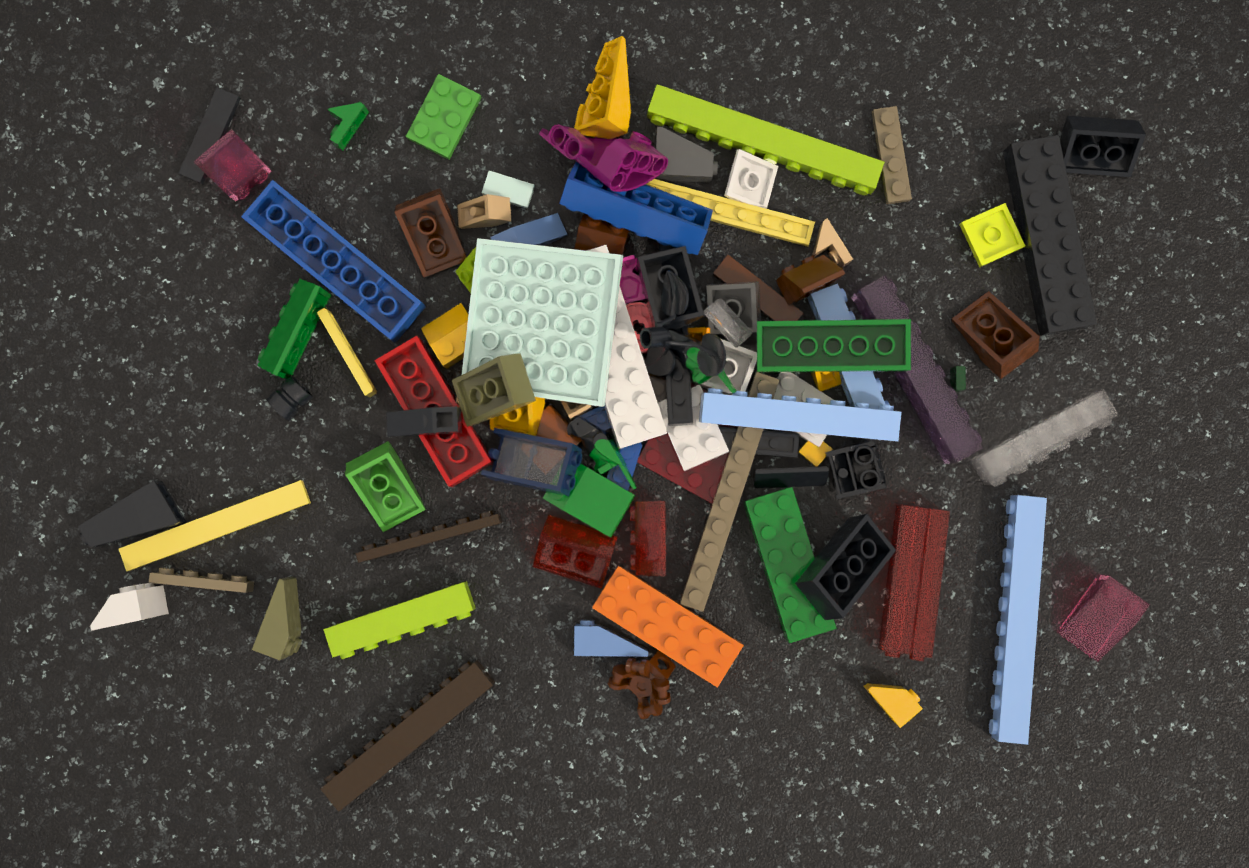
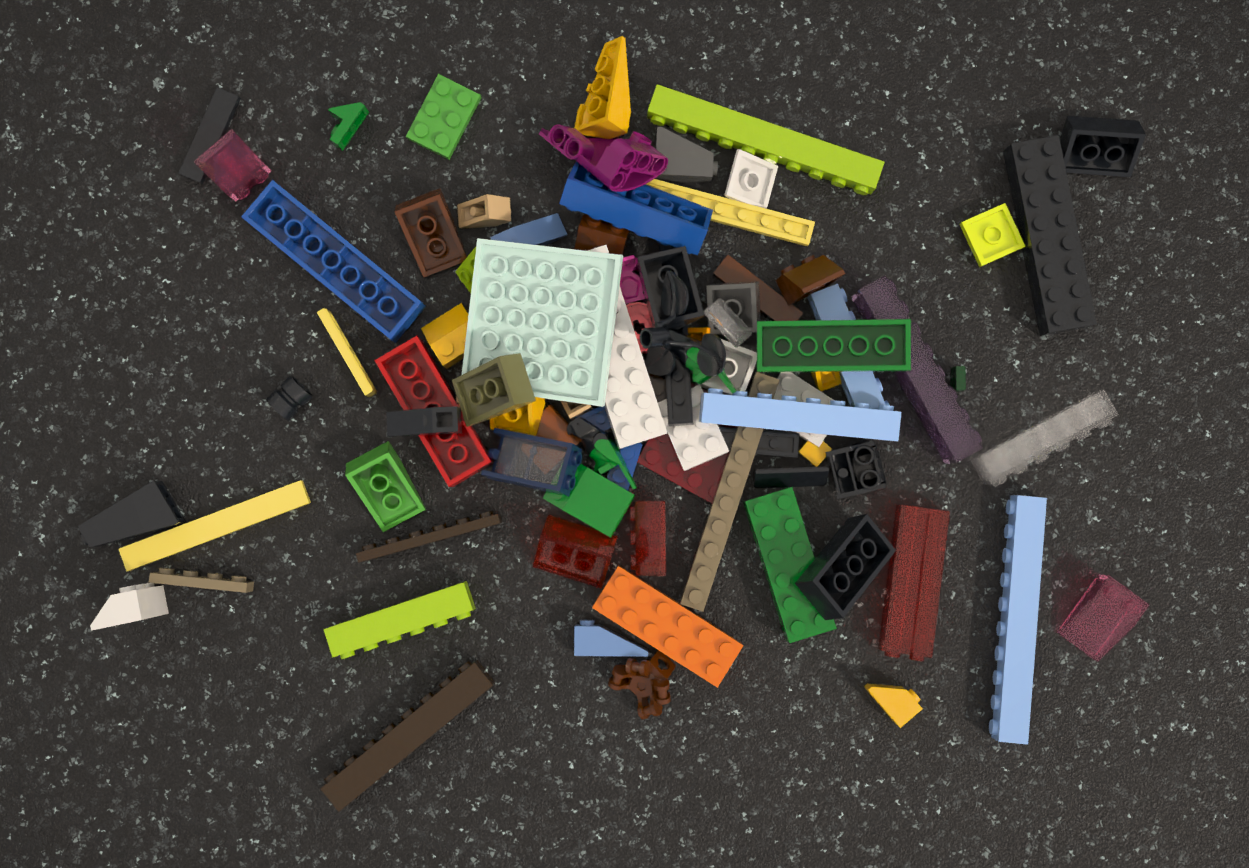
(282, 623): olive slope -> none
(294, 329): green slope -> none
(501, 185): light aqua tile -> none
(829, 239): tan slope -> none
(891, 151): dark tan plate -> none
(996, 334): reddish brown slope -> none

